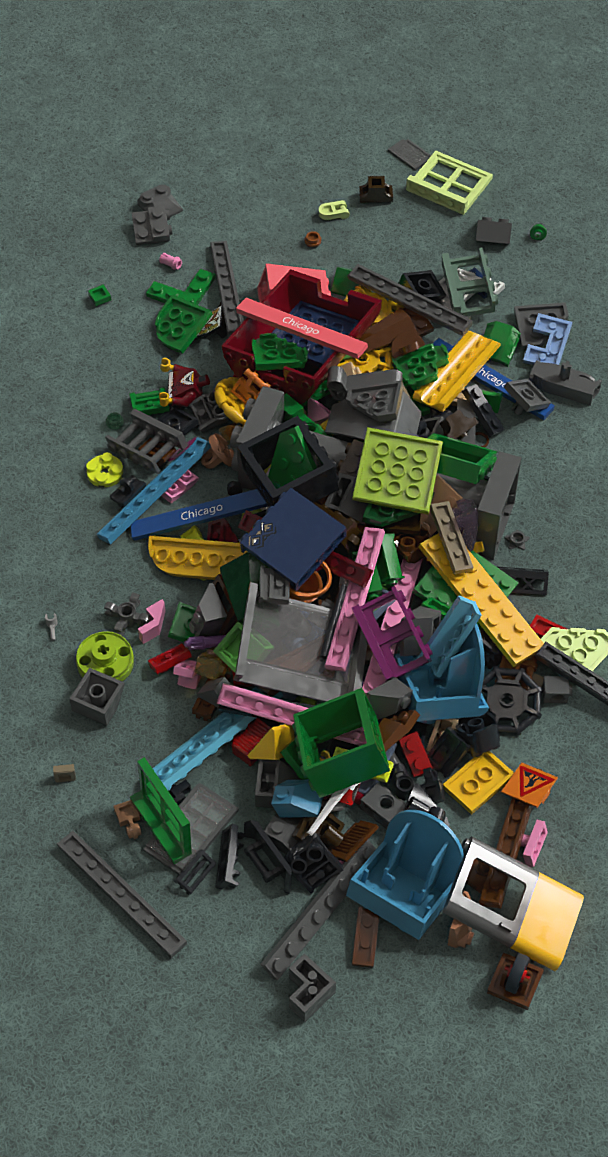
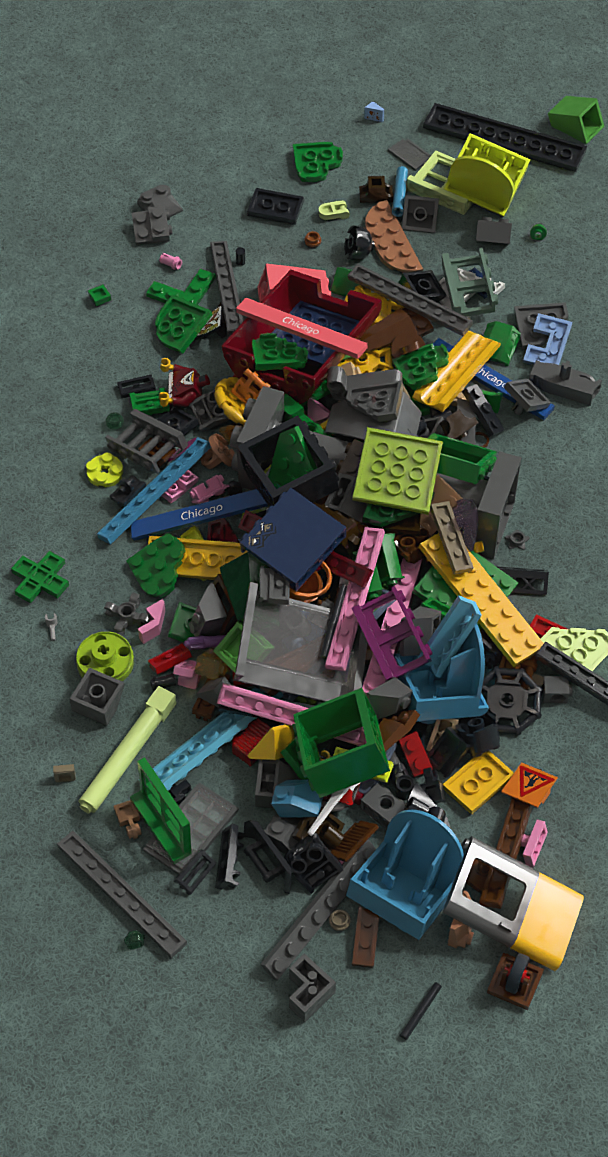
(40, 577): none -> green plate
(134, 940): none -> clear green plate
(137, 387): none -> black tile
(156, 710): none -> yellowish green brick
(157, 565): none -> green plate
(163, 681): none -> black pin
(215, 487): none -> bright pink hinge
(240, 256): none -> black piece
(275, 206): none -> black plate
(315, 160): none -> green plate
(339, 920): none -> dark tan plate
(359, 240): none -> black cylinder
(374, 112): none -> light blue slope
(391, 240): none -> nougat plate
(399, 191): none -> dark azure piece
(420, 213): none -> dark grey slope
(426, 1002): none -> black bar
(486, 174): none -> neon yellow plate
(513, 138): none -> black plate
(577, 117): none -> bright green slope

